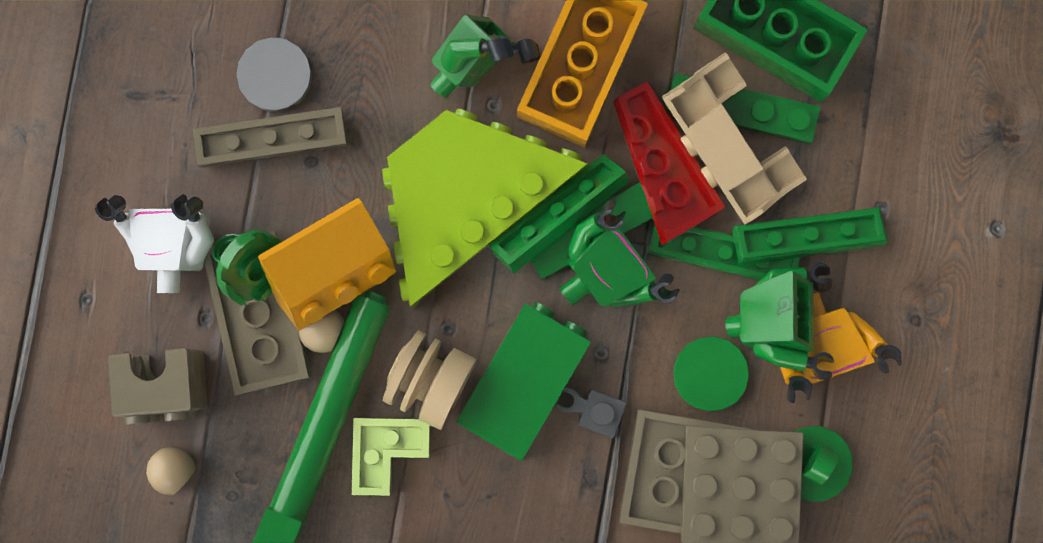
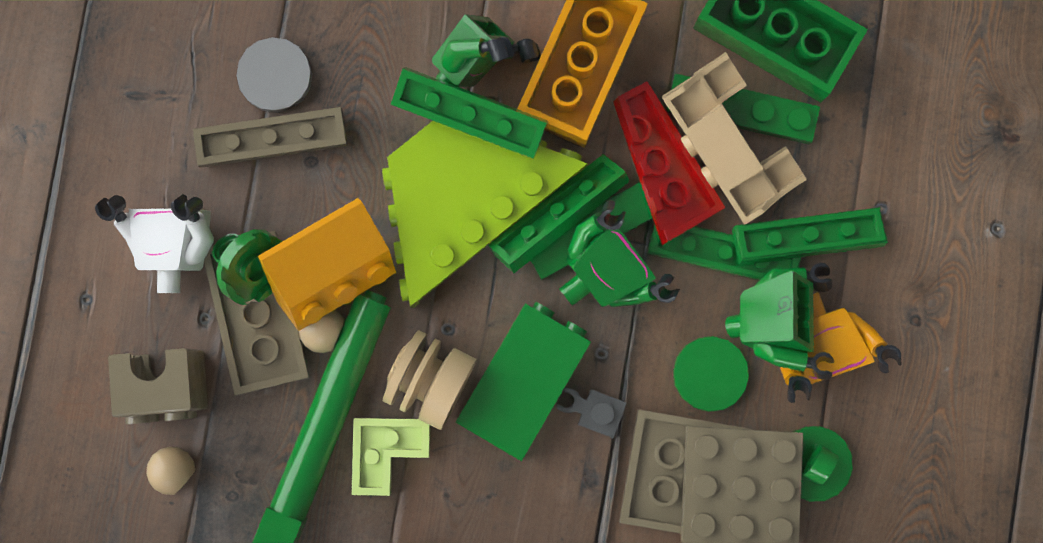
(469, 112): none -> green plate

